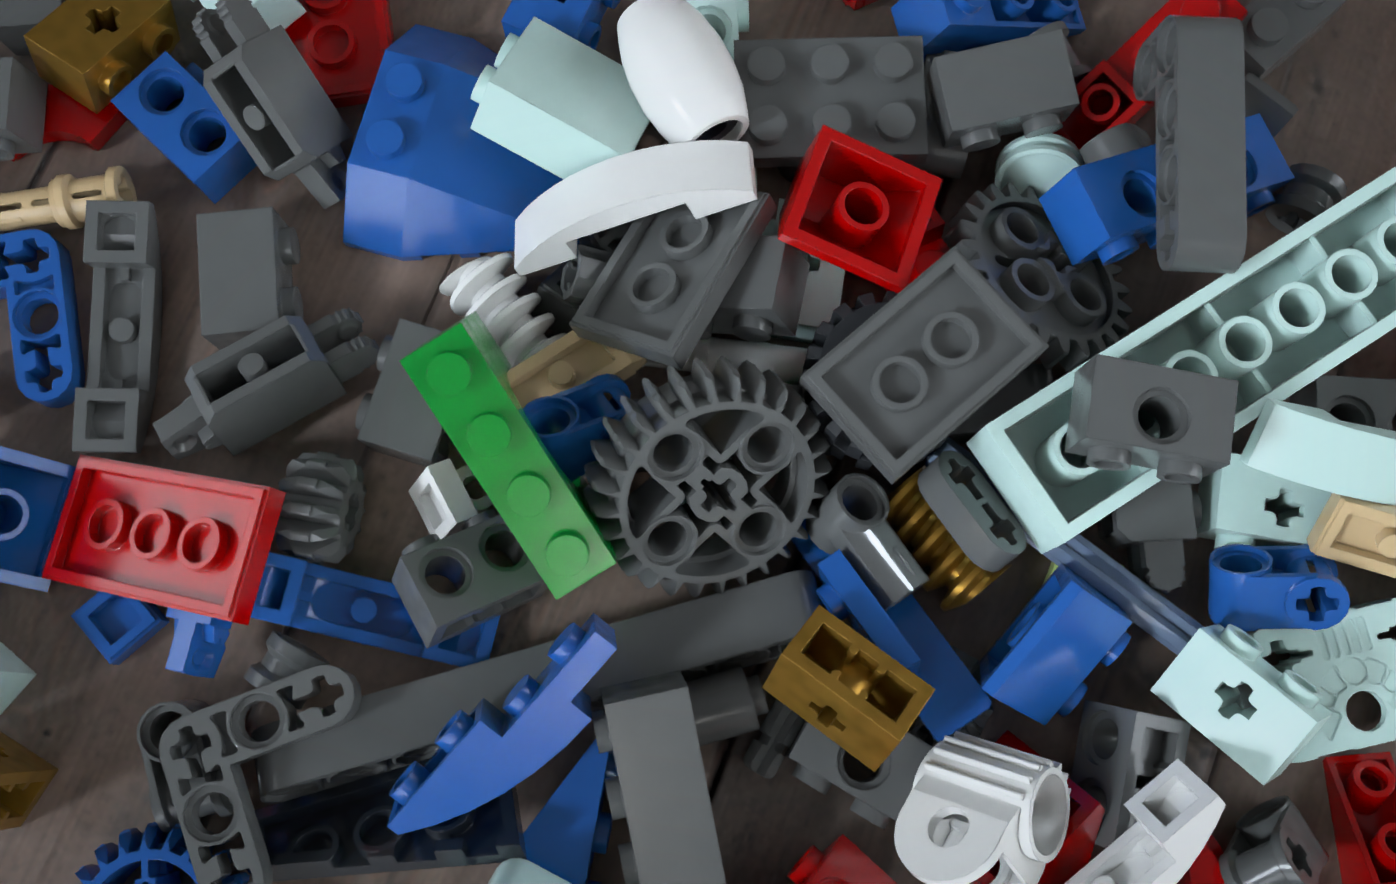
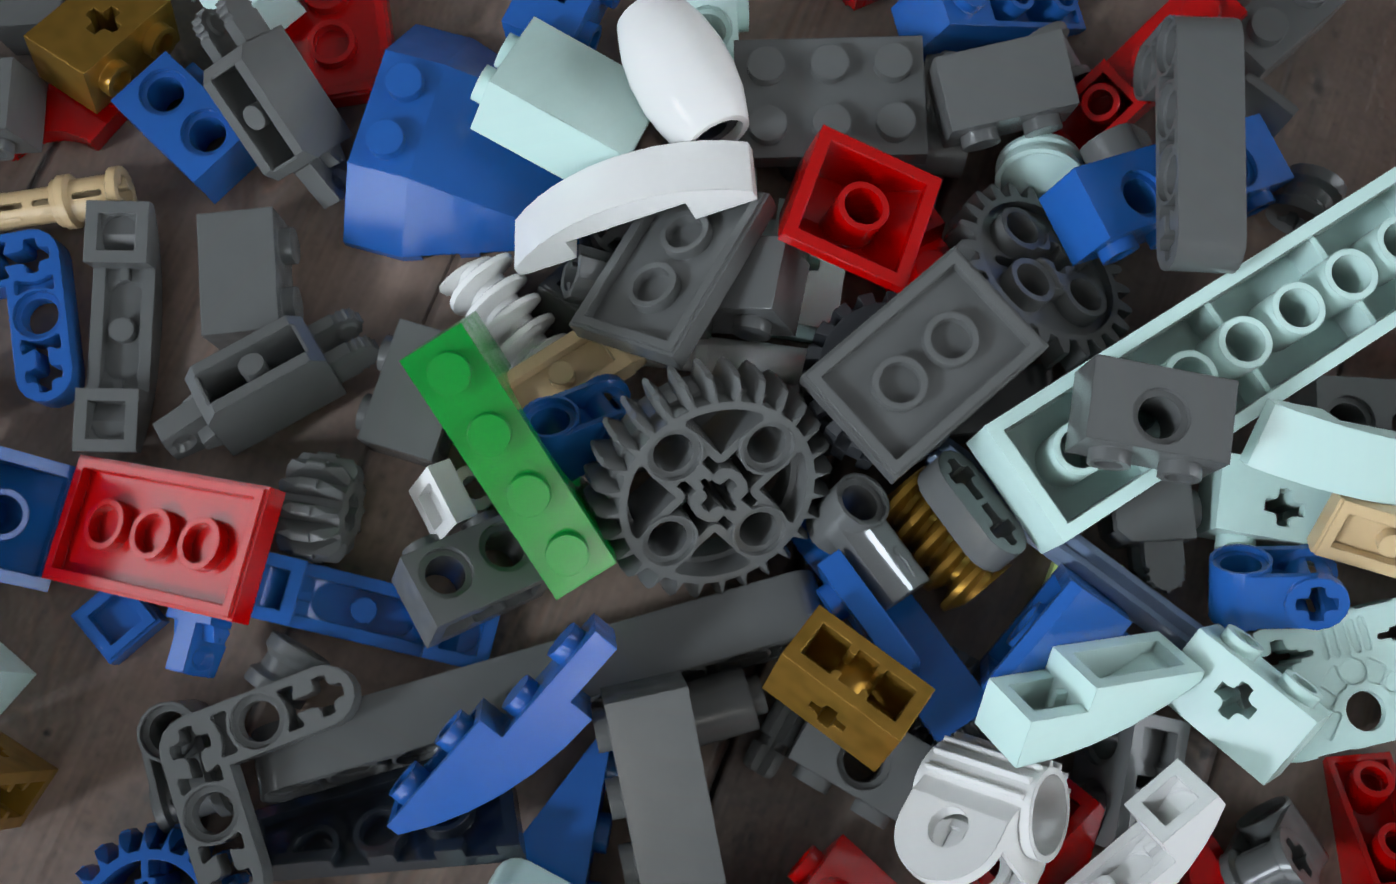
(1083, 695): none -> light aqua slope

